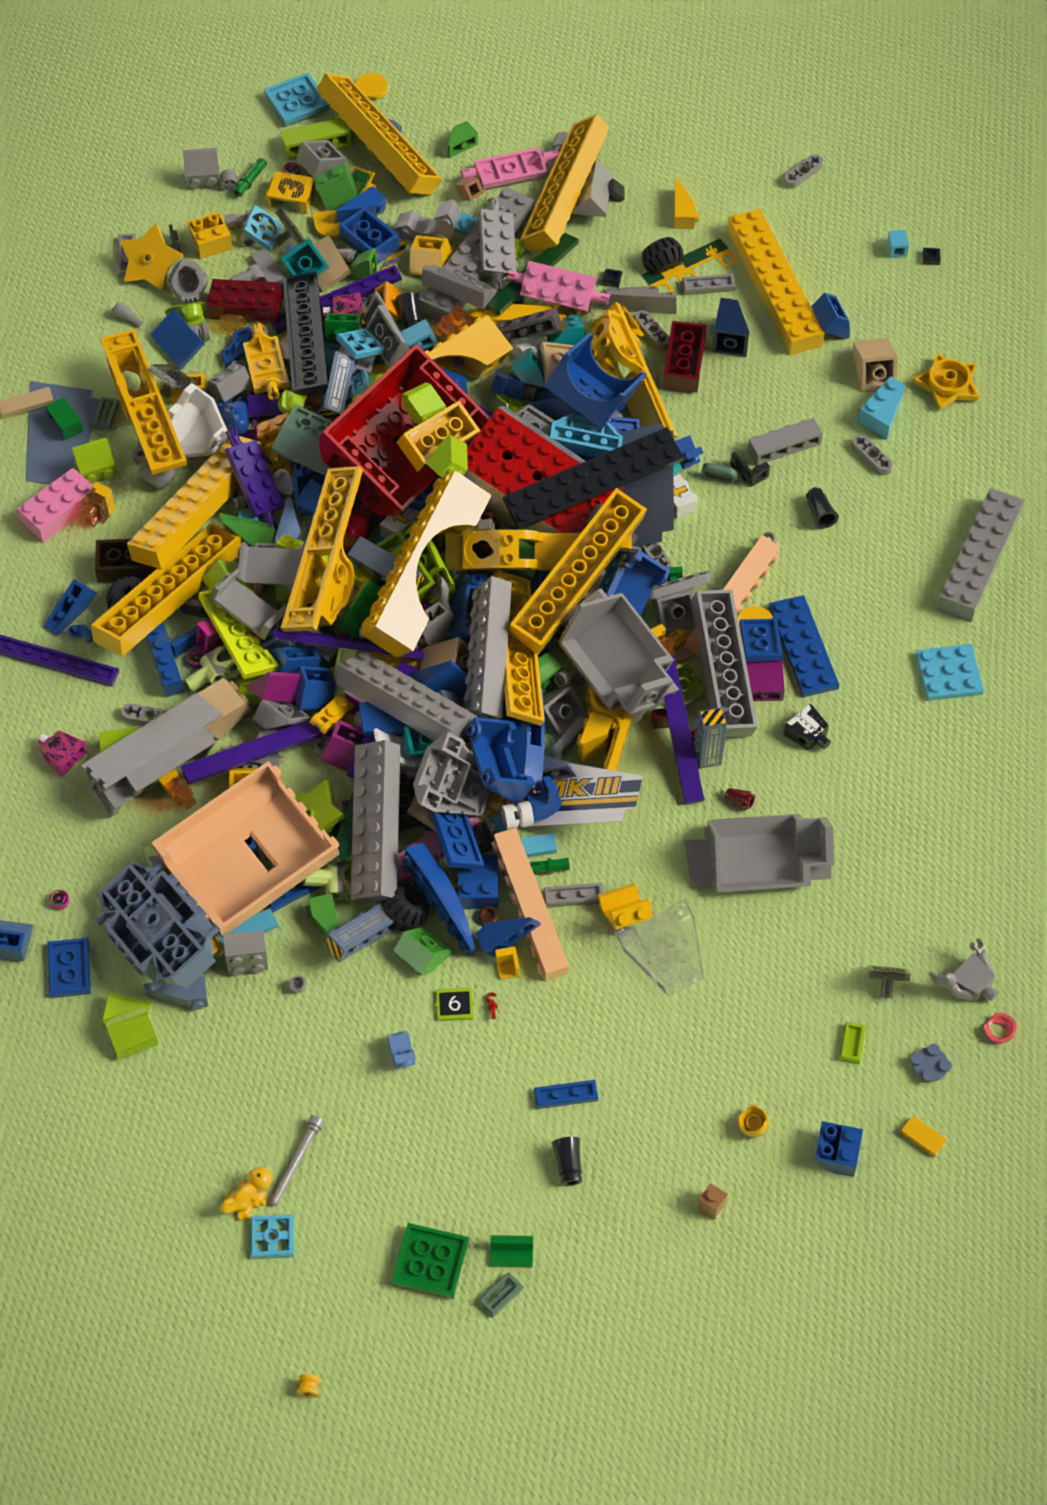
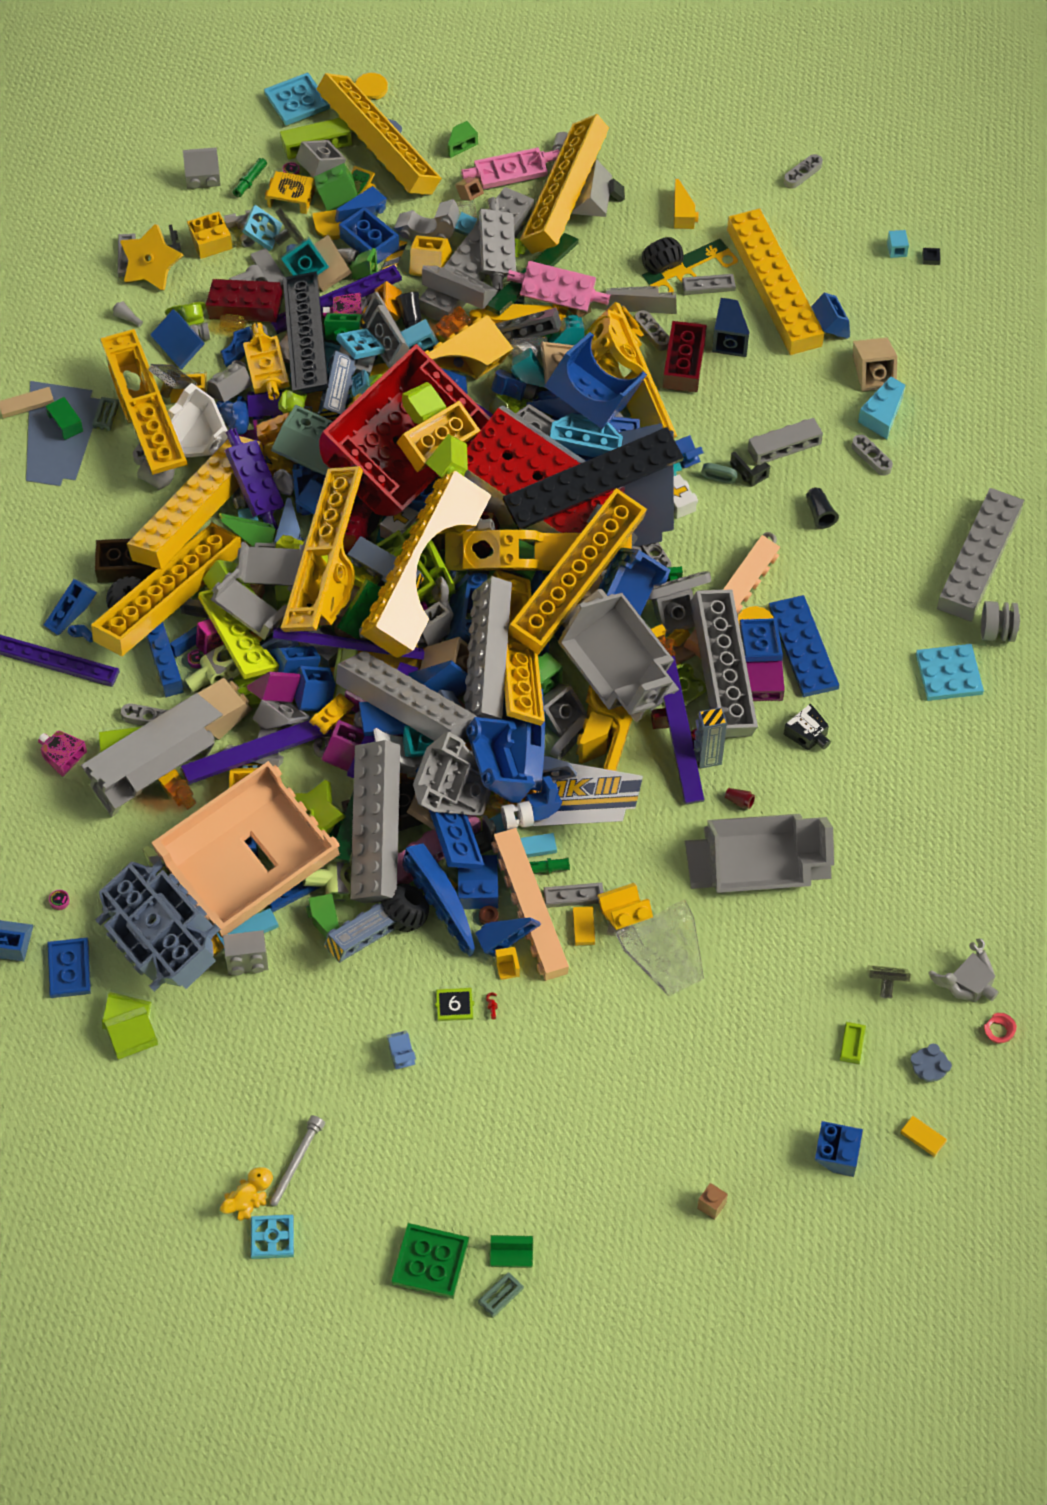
(55, 505): bright pink brick -> none
(94, 460): lime slope -> none
(99, 505): clear orange hips -> none
(187, 281): light grey helmet -> none
(191, 998): sand blue slope -> none
(228, 180): light grey wheel -> none
(300, 980): light grey hinge -> none
(308, 1386): yellow wheel -> none
(422, 950): bright green slope -> none
(563, 678): light grey bar -> none
(566, 1094): blue tile -> none
(568, 1160): black plant -> none
(584, 926): none -> yellow tile
(612, 278): black tile -> none
(753, 1121): yellow hair -> none
(949, 381): yellow plate -> none
(1000, 621): none -> light grey wheel

